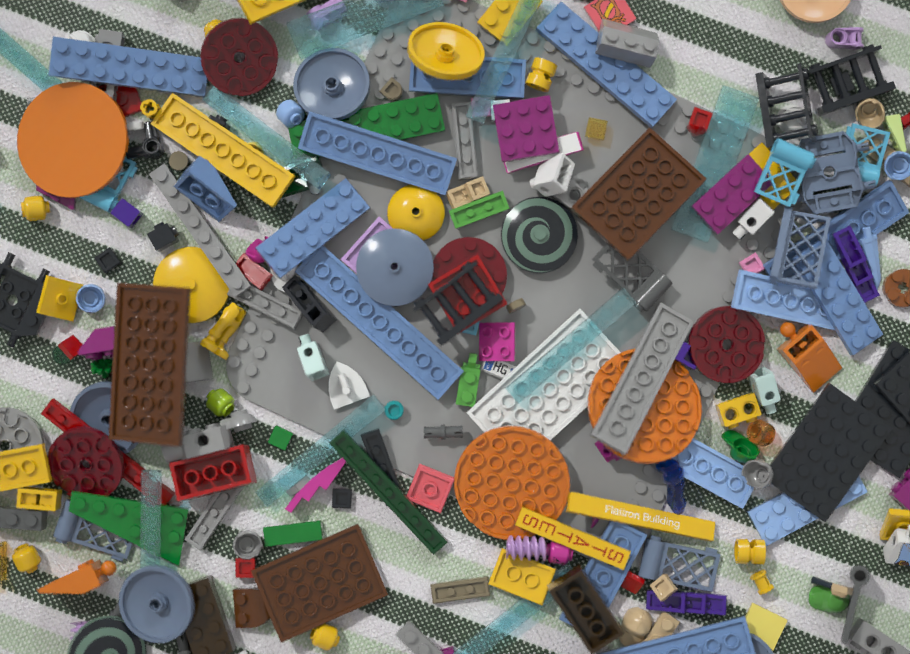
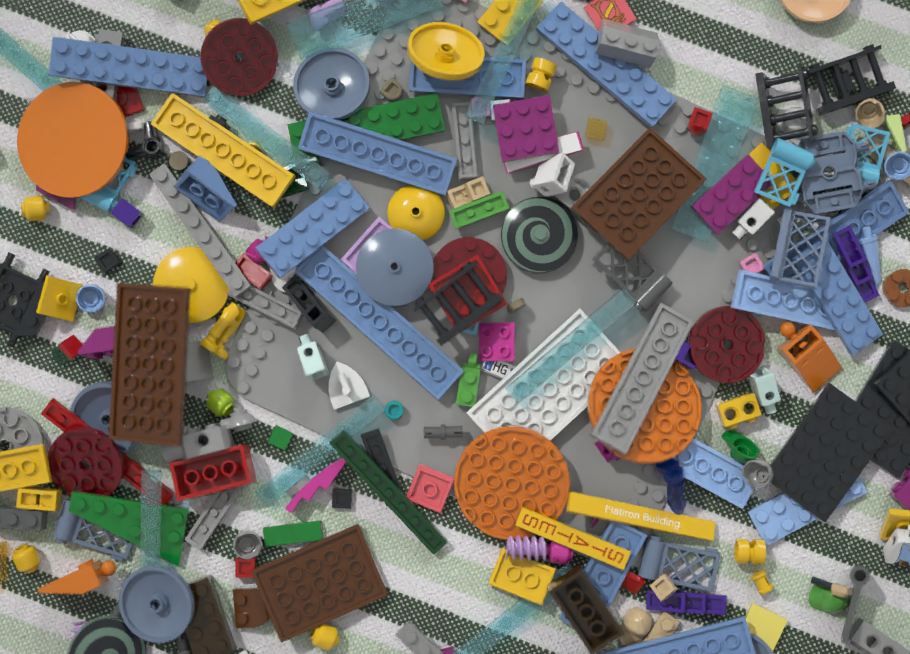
(102, 367): green plant -> none
(150, 103): yellow bush -> none
(163, 236): black brick -> none
(290, 113): light blue head -> none
(460, 589): dark tan tile -> none
(761, 433): clear orange head -> none
(848, 38): lavender piece -> none

